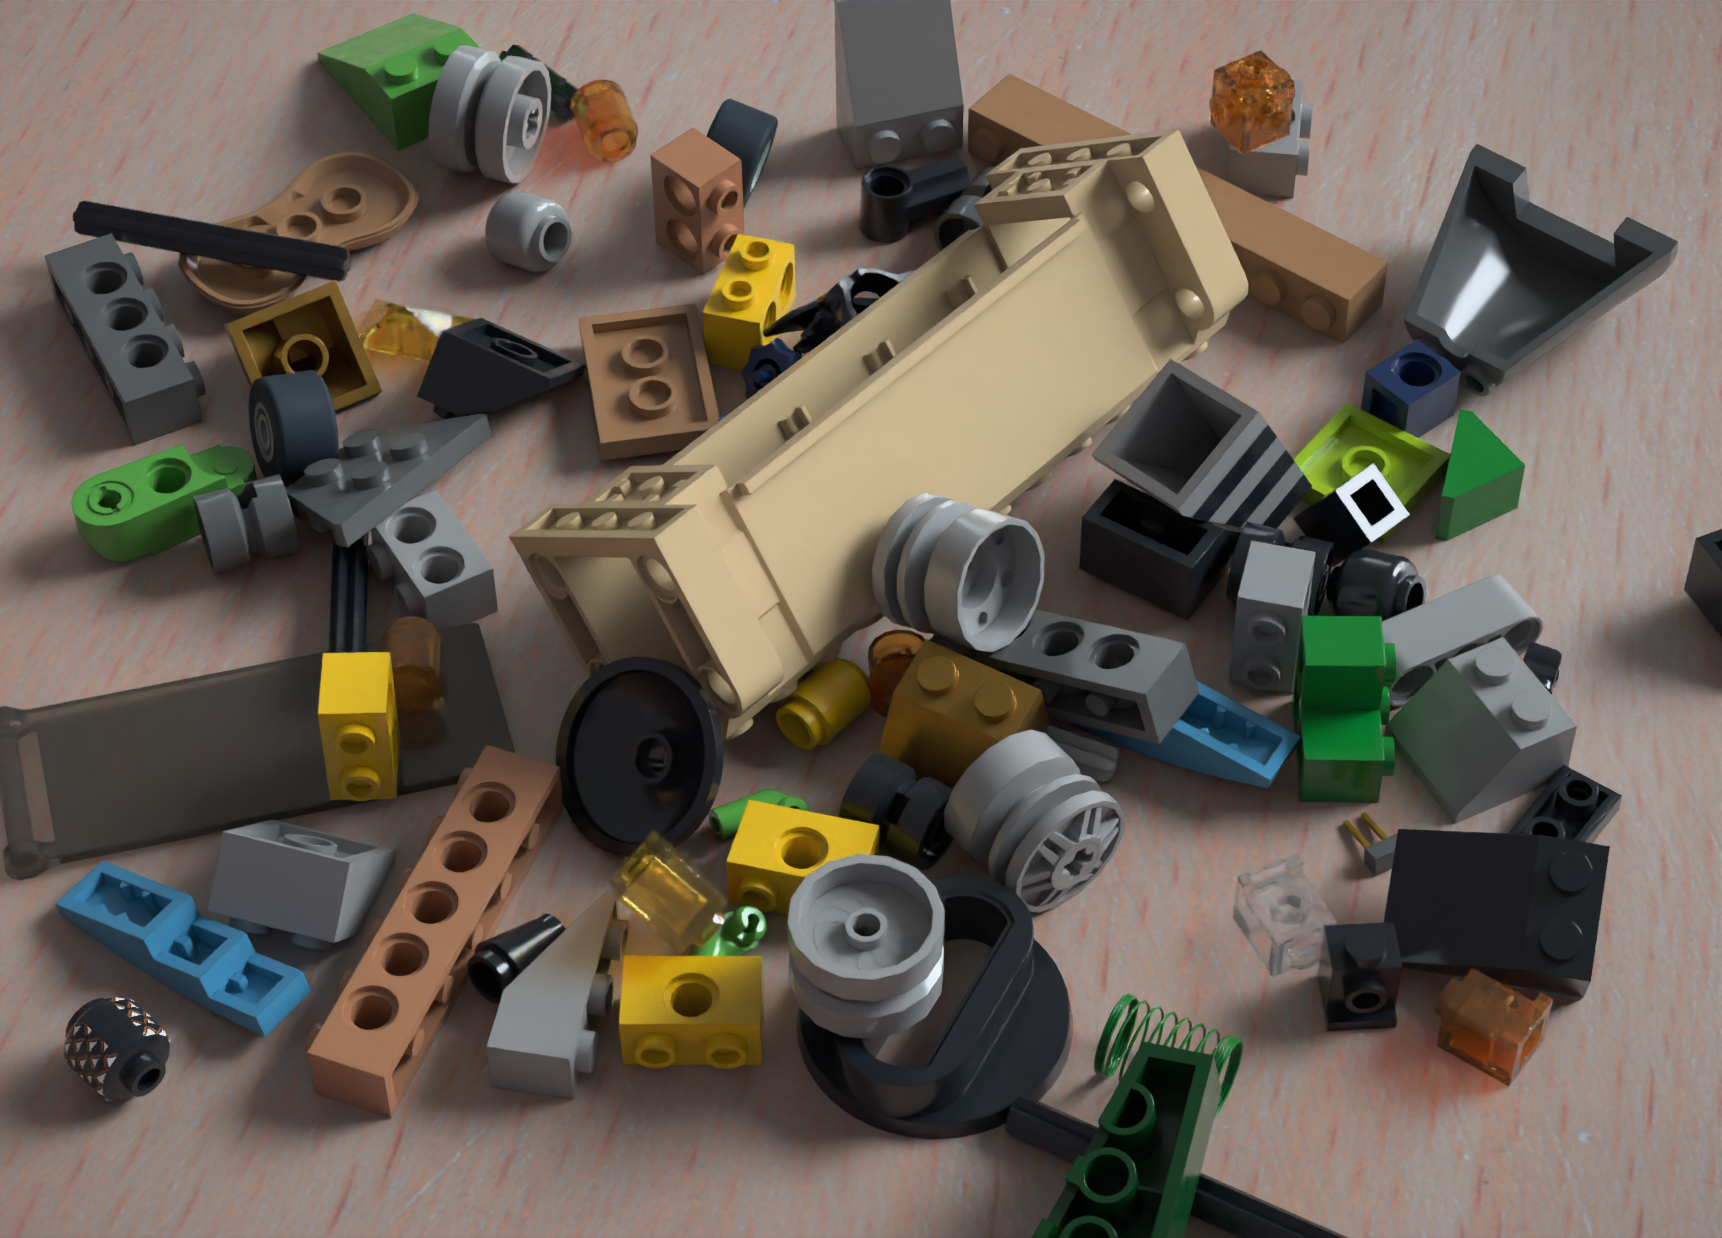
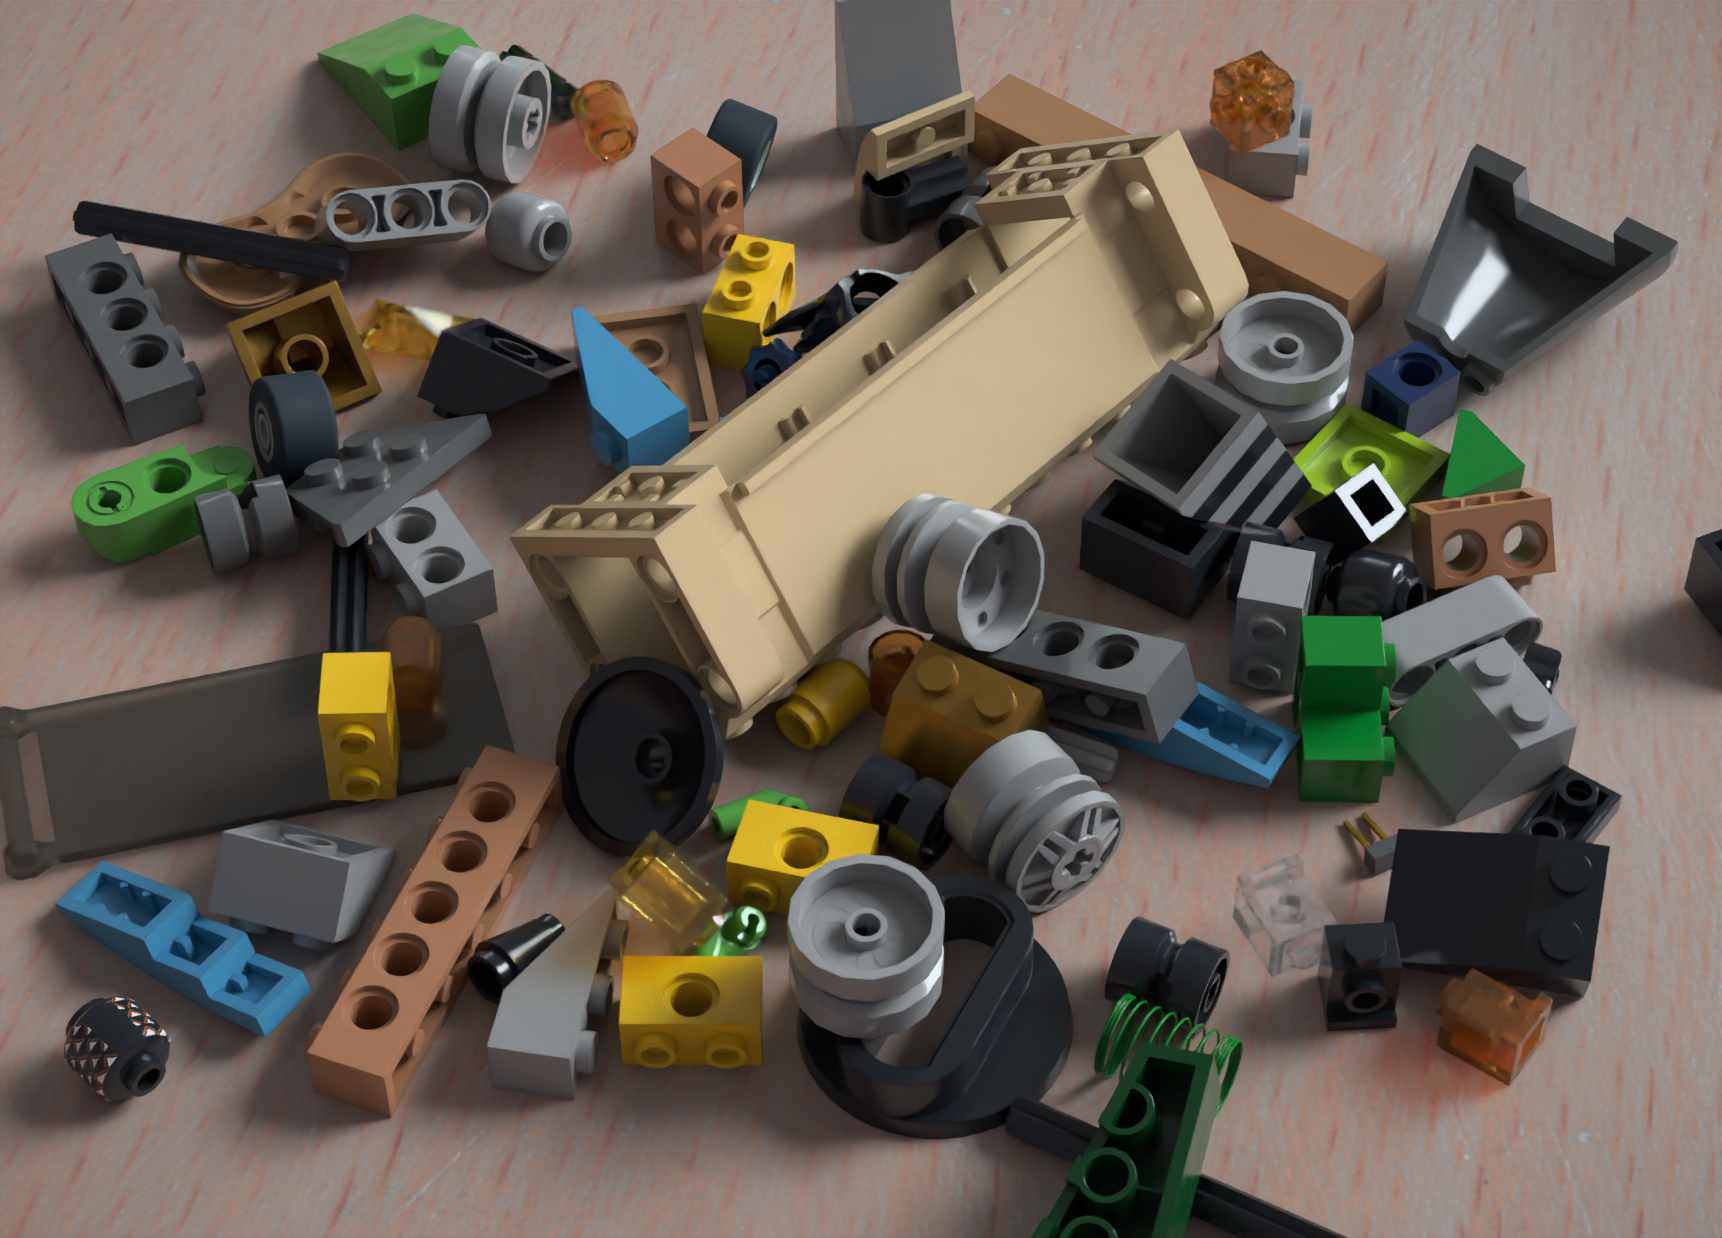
(426, 202): none -> light grey beam
(627, 406): none -> dark azure slope
(917, 139): none -> tan slope
(1167, 973): none -> black wheel
(1286, 361): none -> light grey wheel
(1483, 525): none -> nougat brick

